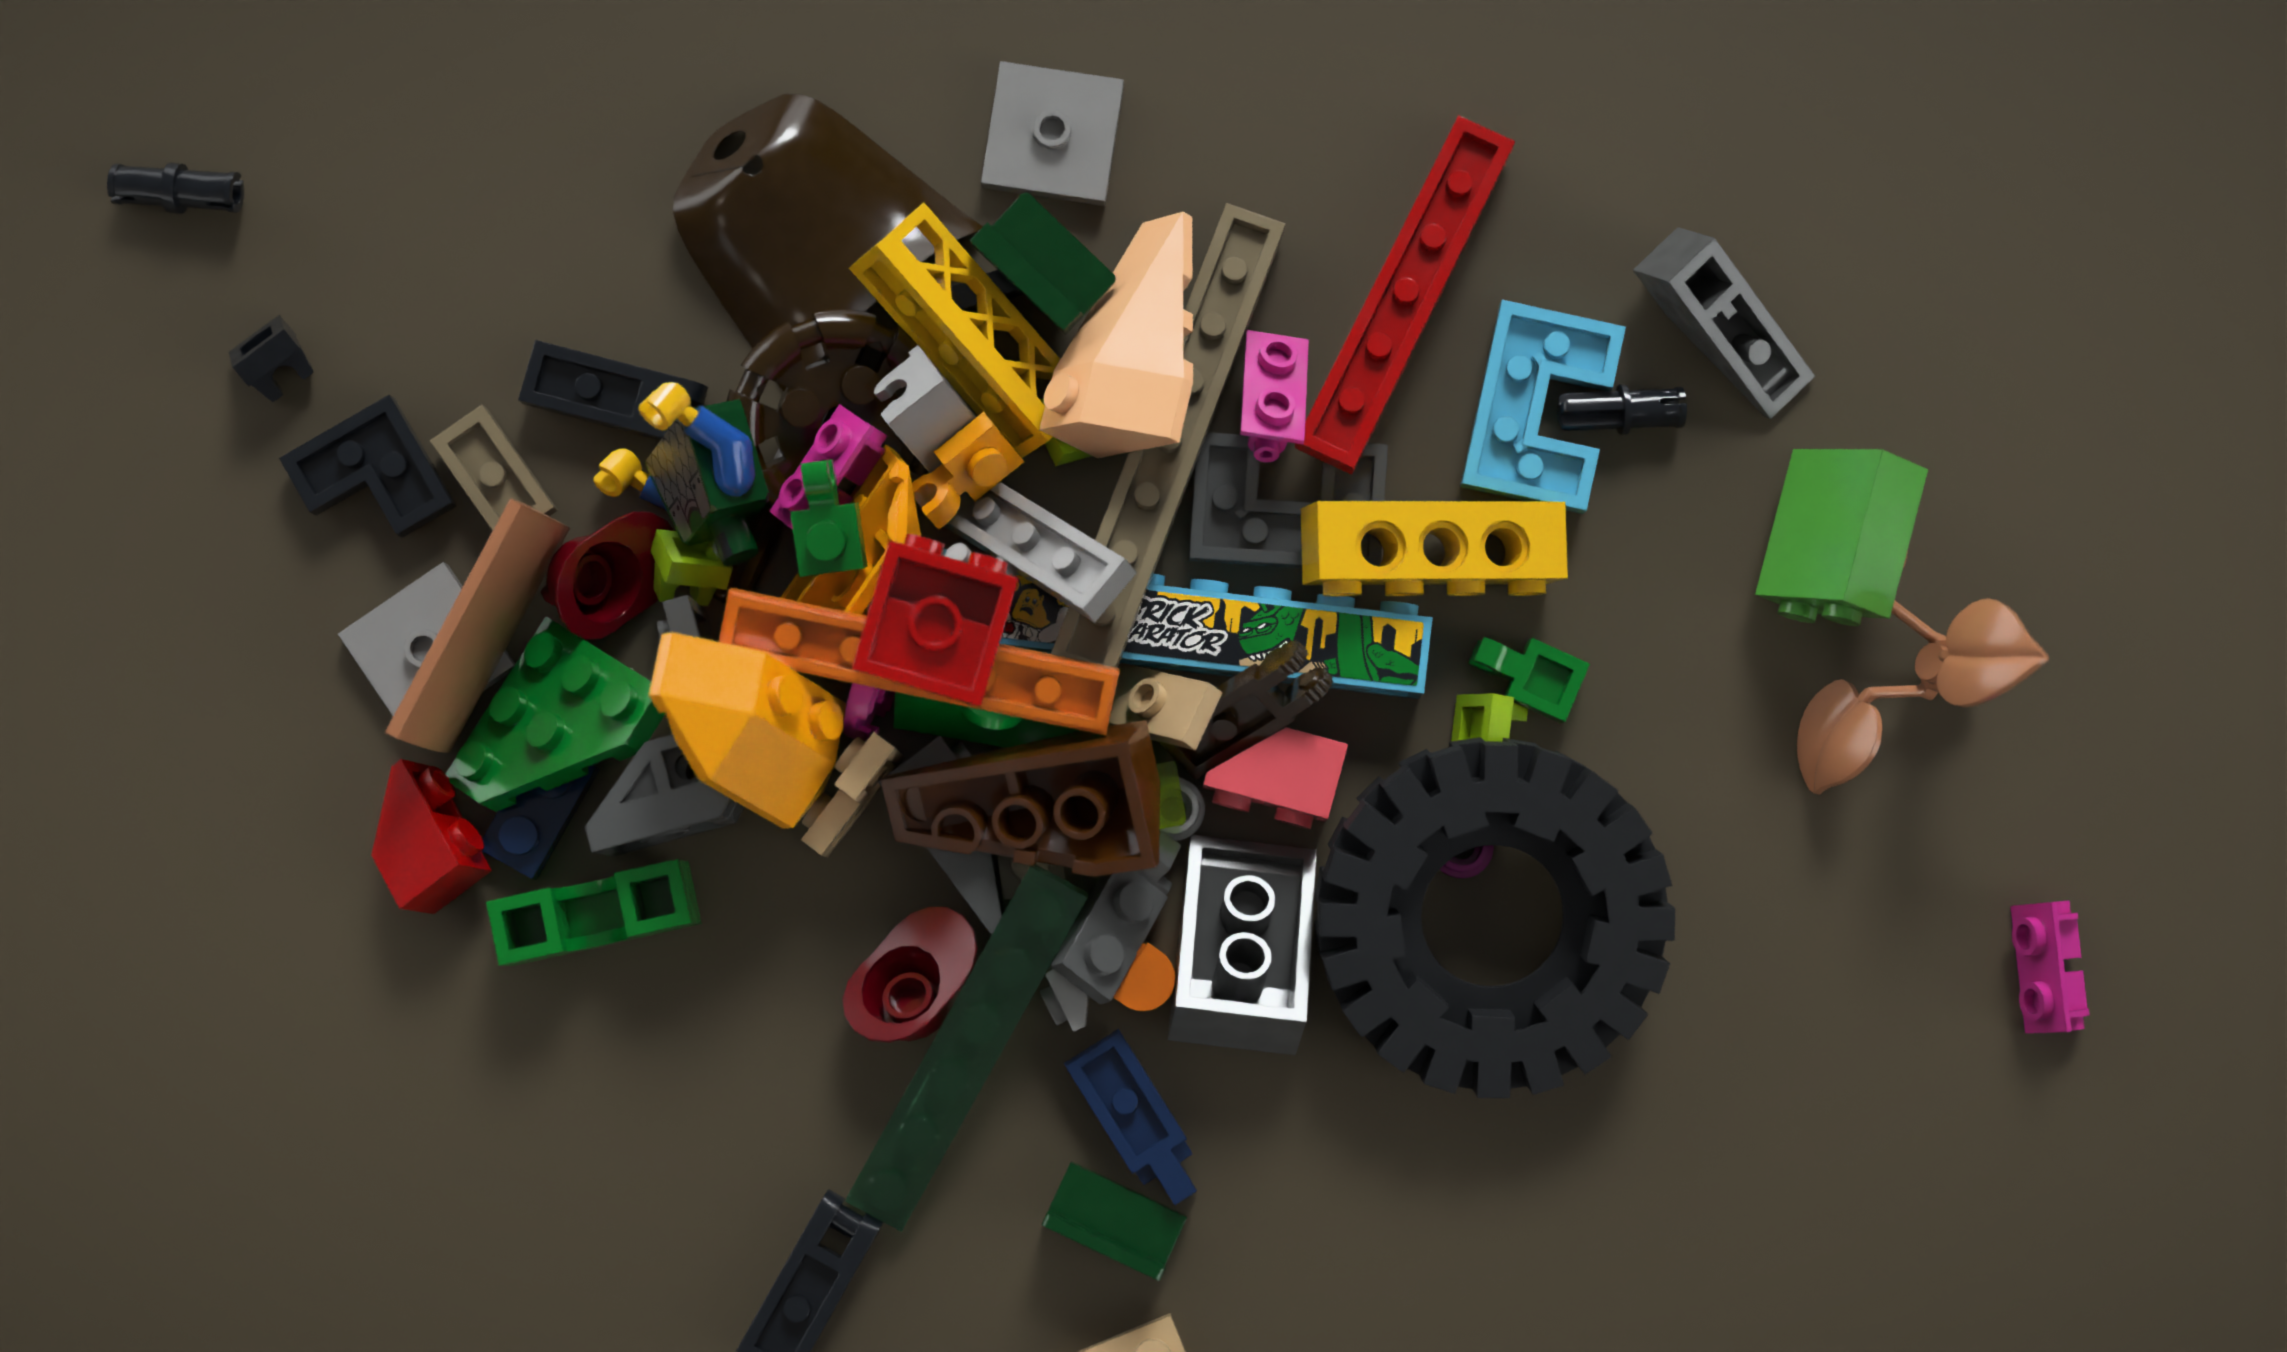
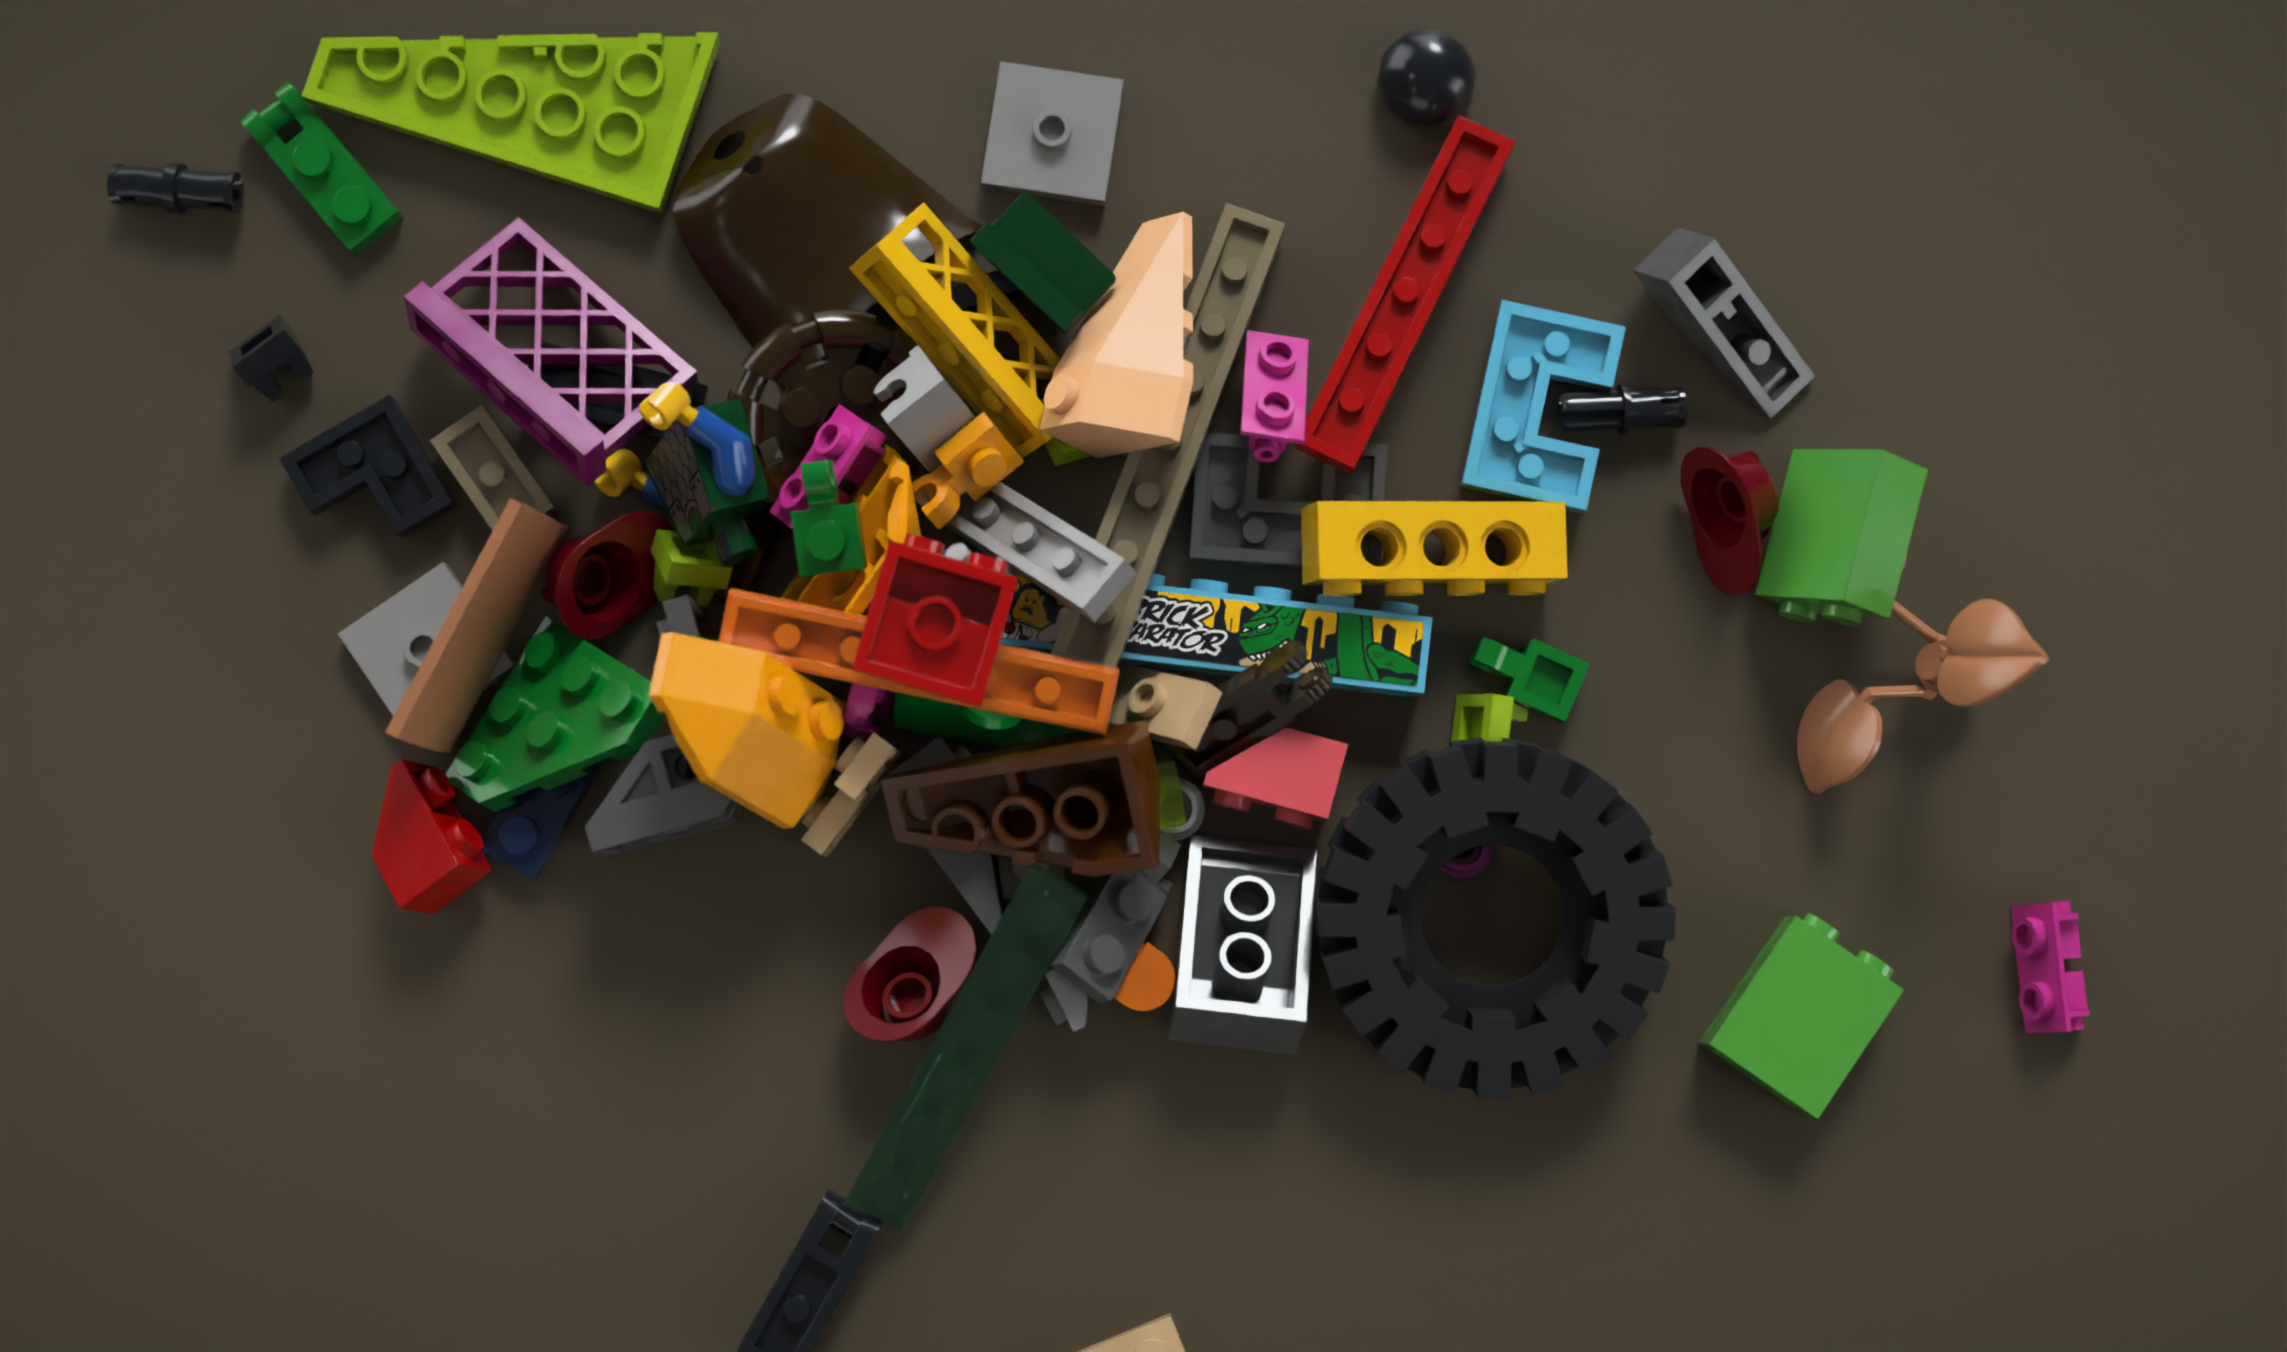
(323, 170): none -> green plate
(502, 371): none -> magenta fence
(553, 105): none -> lime wing
(593, 913): green arch -> none
(1114, 1220): dark green panel -> none
(1133, 1114): dark blue hinge -> none
(1426, 77): none -> black hair
(1730, 513): none -> dark red piece
(1803, 1014): none -> bright green brick

